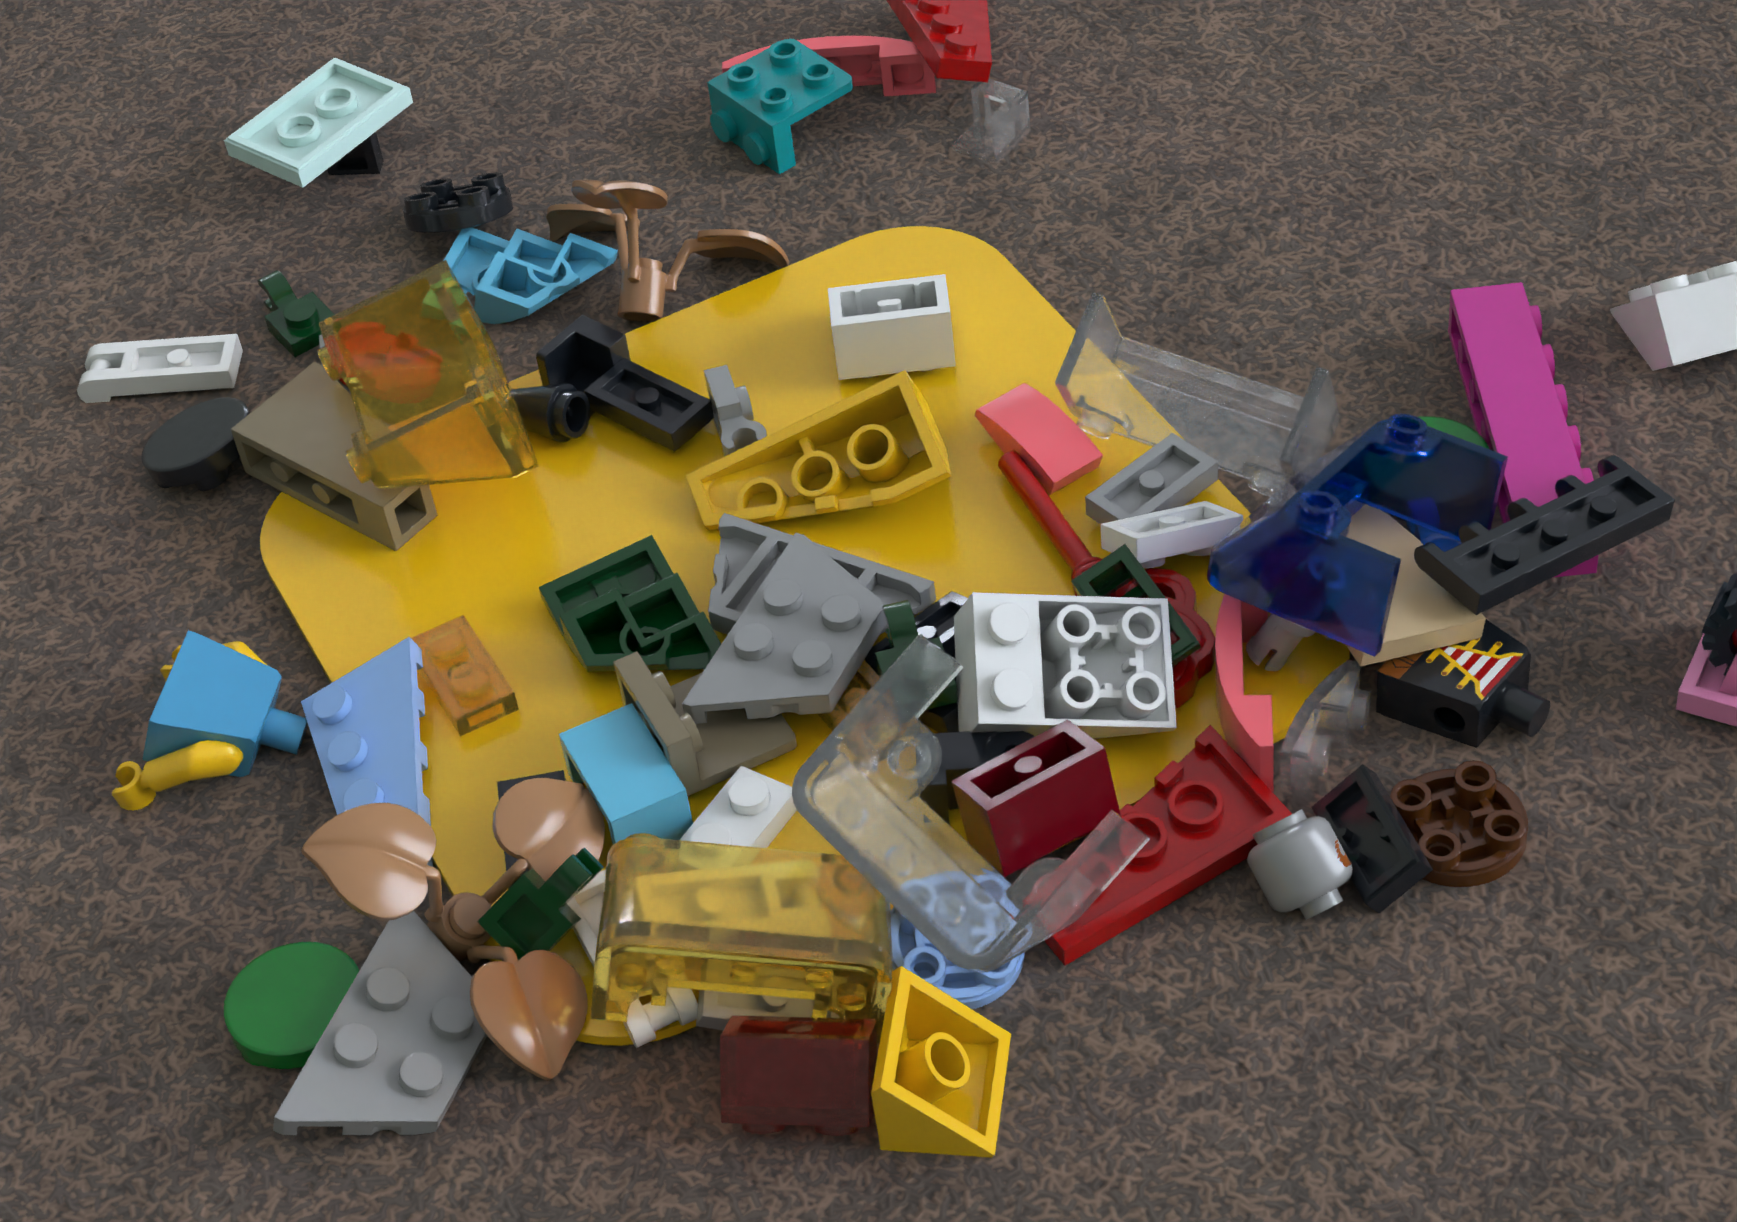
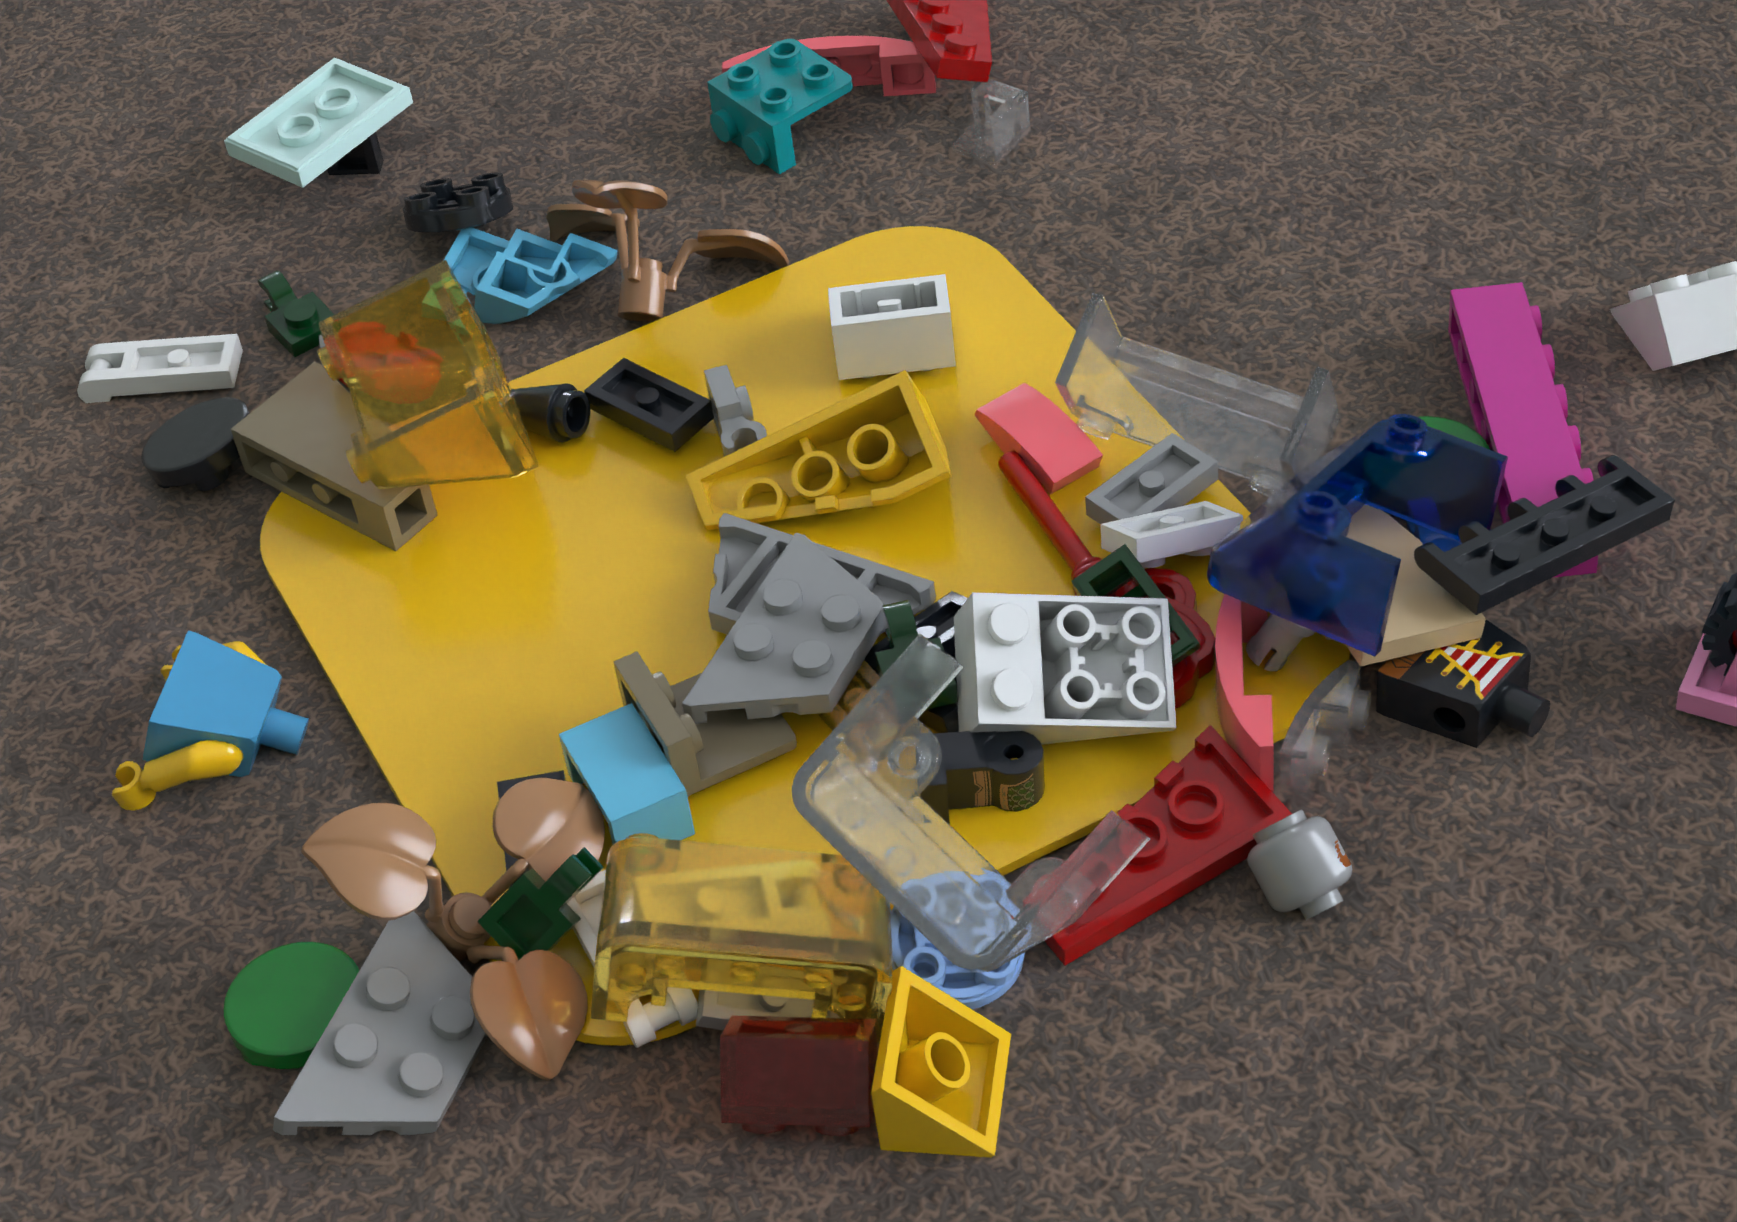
(371, 732): light blue wing -> none
(464, 676): clear yellow plate -> none
(581, 354): black panel -> none
(628, 607): dark green slope -> none
(745, 812): white plate -> none
(1036, 797): dark red brick -> none
(1374, 838): black plate -> none
(1464, 823): reddish brown tile -> none

